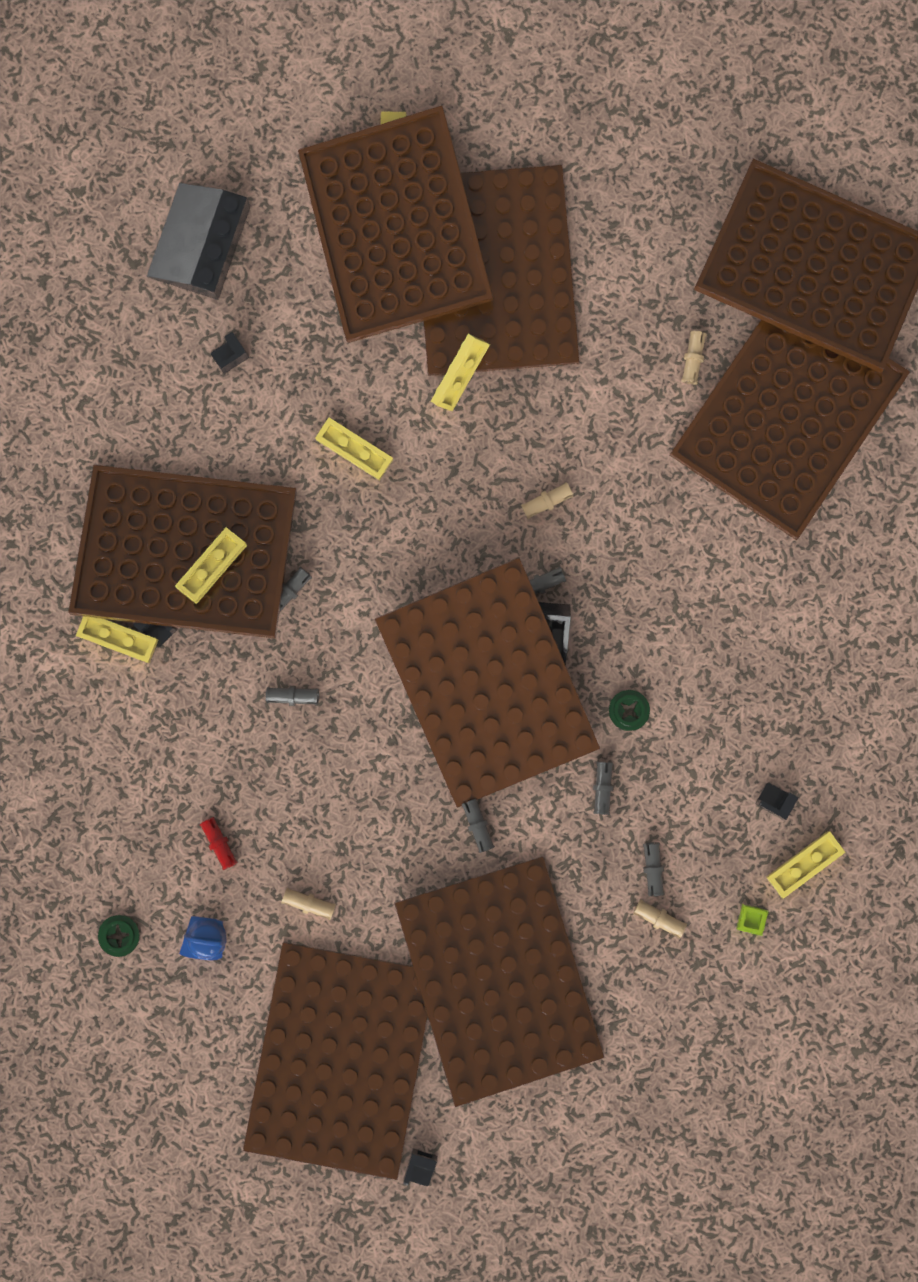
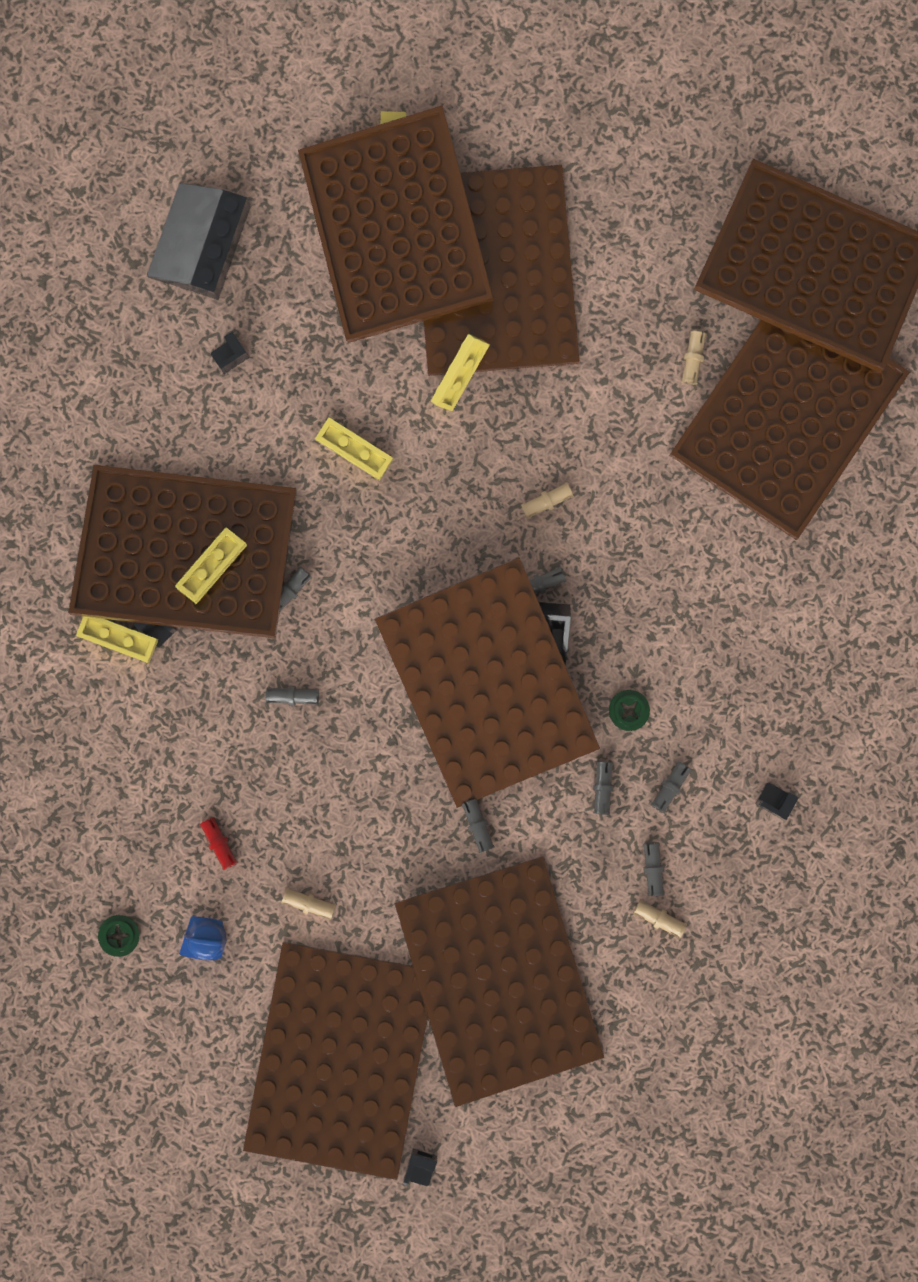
(671, 787): none -> dark grey pin
(752, 920): lime tile -> none
(805, 864): light yellow plate -> none

